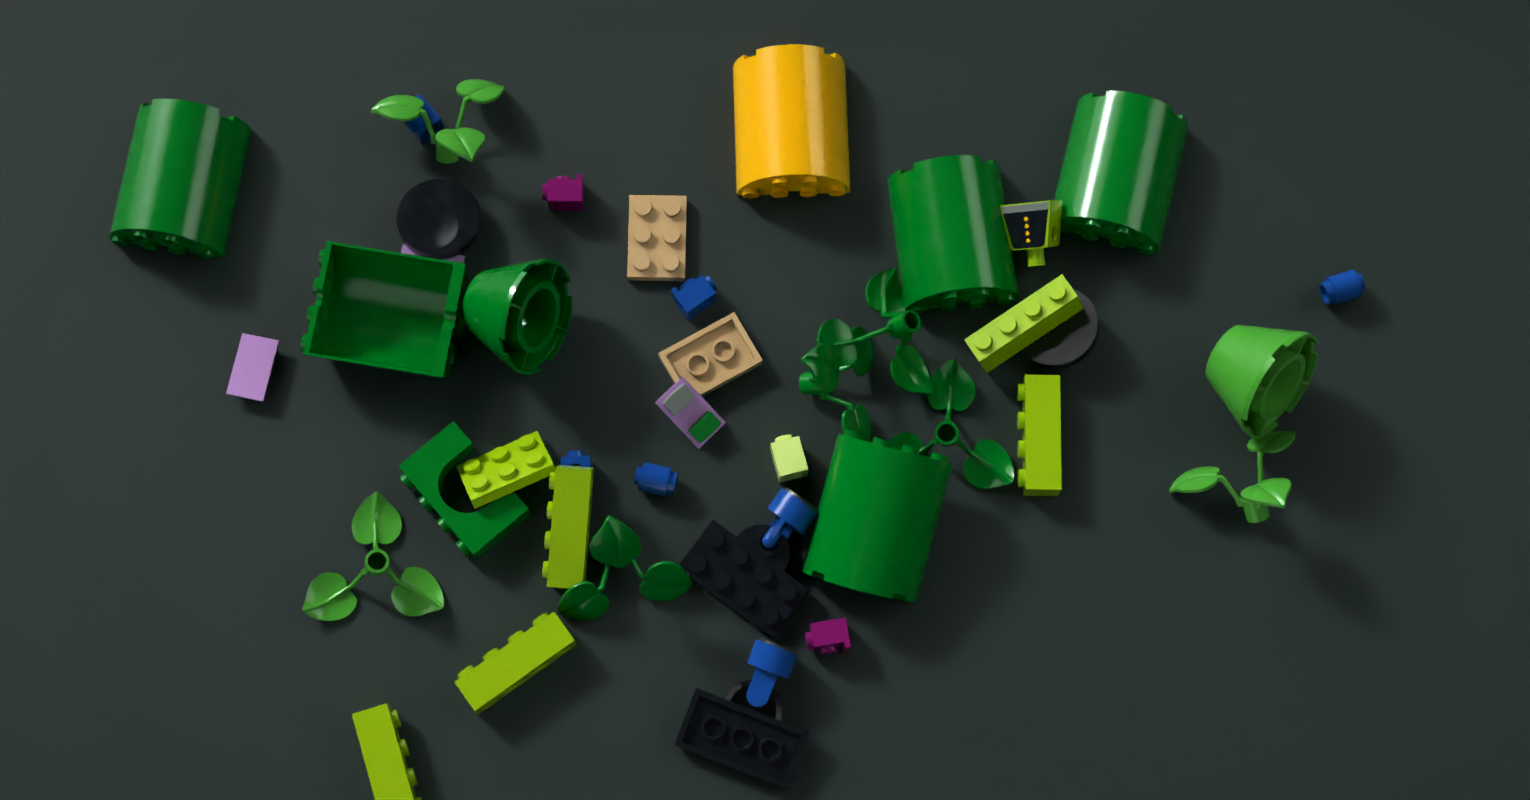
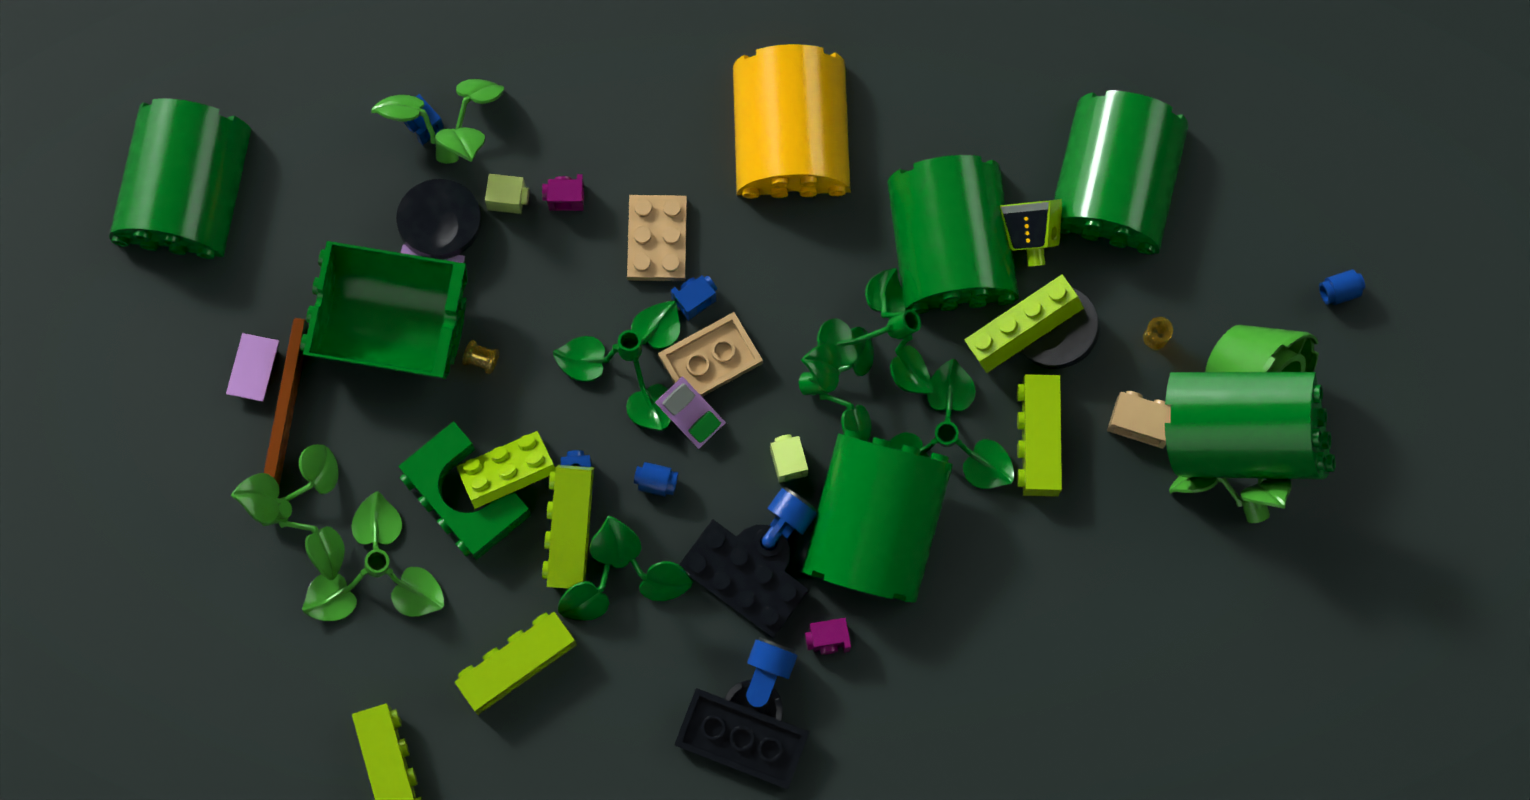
(261, 501): none -> bright green plant
(286, 401): none -> dark orange tile
(480, 357): none -> clear yellow bush
(506, 193): none -> yellowish green brick
(520, 312): green cone -> none
(585, 354): none -> green plant
(1140, 418): none -> tan brick
(1163, 327): none -> clear yellow bush
(1248, 426): none -> green cylinder

